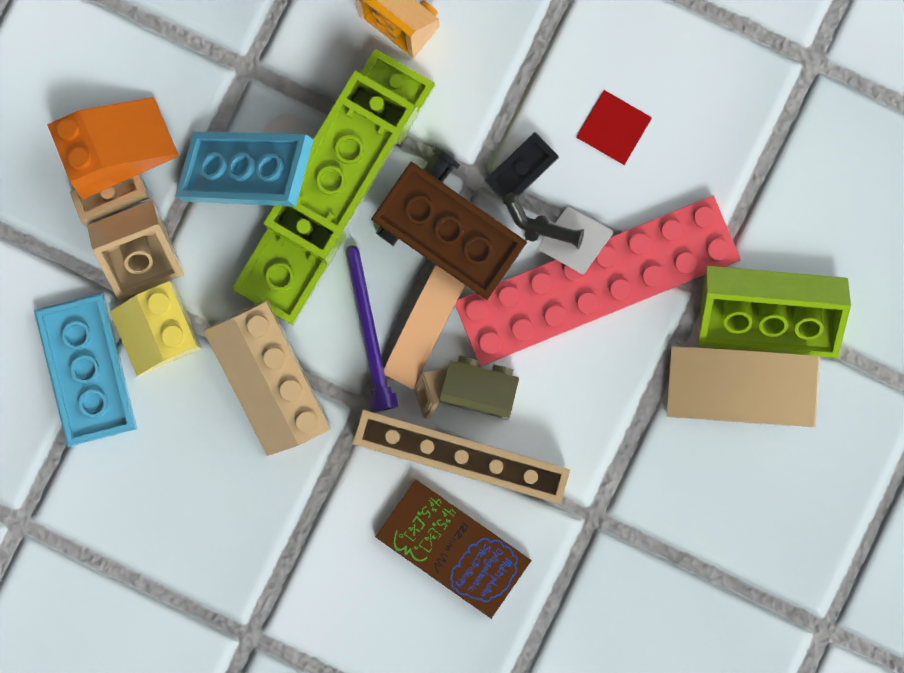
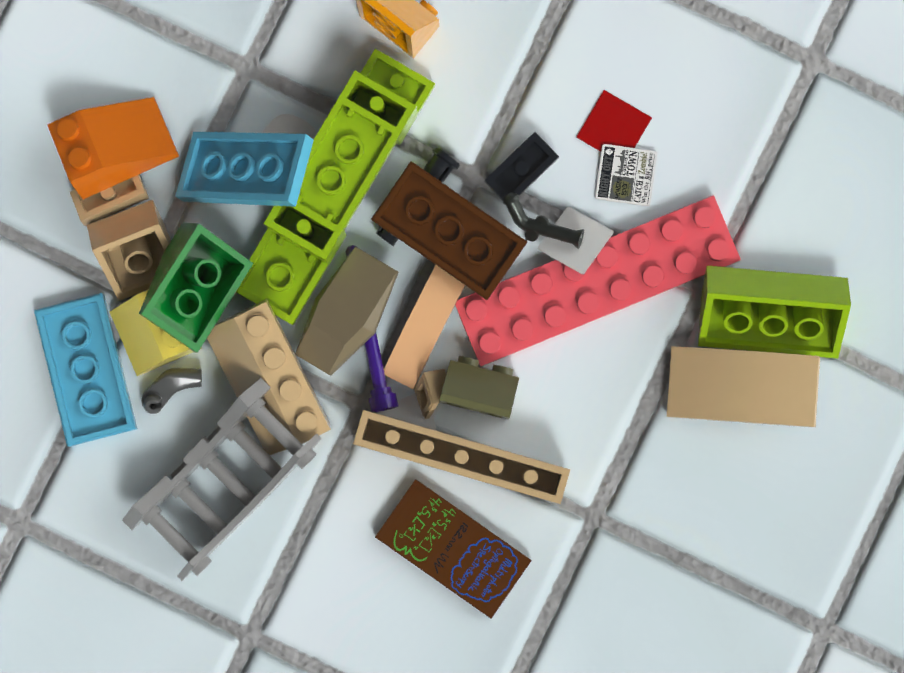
(167, 385): none -> dark grey arm
(193, 285): none -> green slope
(204, 455): none -> light grey fence
(346, 311): none -> dark tan piece
(626, 175): none -> sticker

